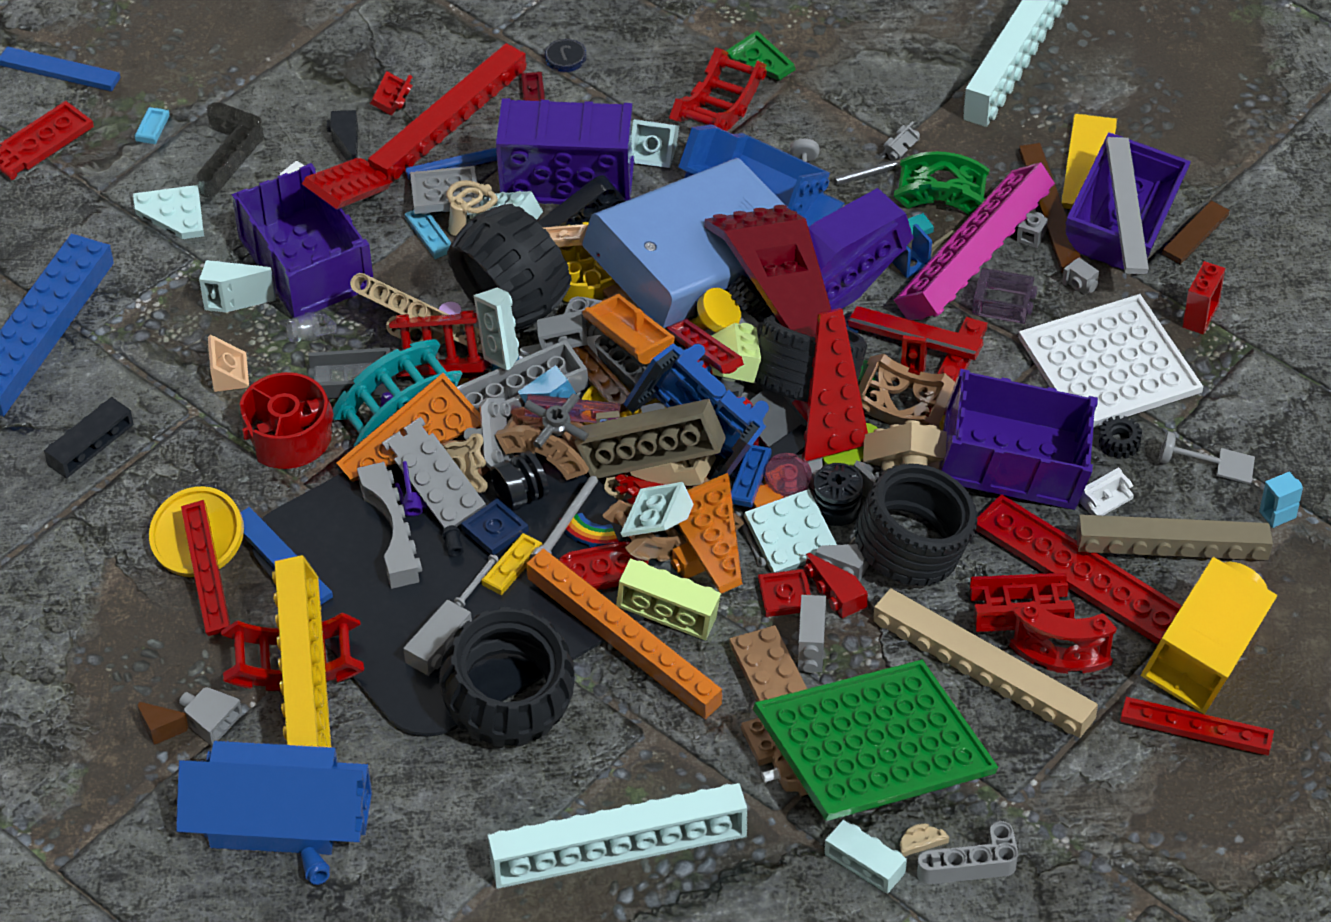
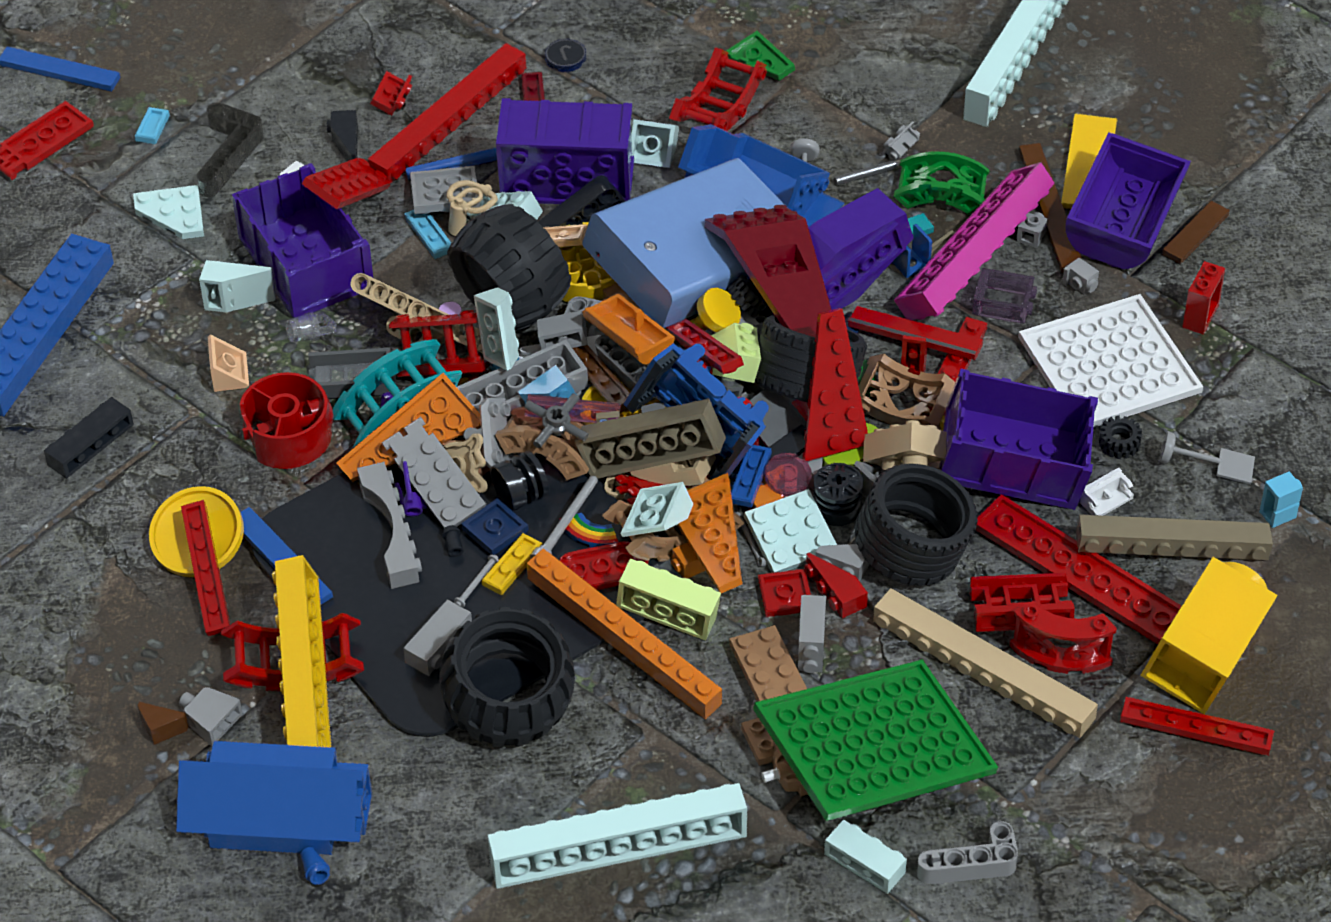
(922, 838): tan tile -> none
(1127, 206): light grey tile -> none

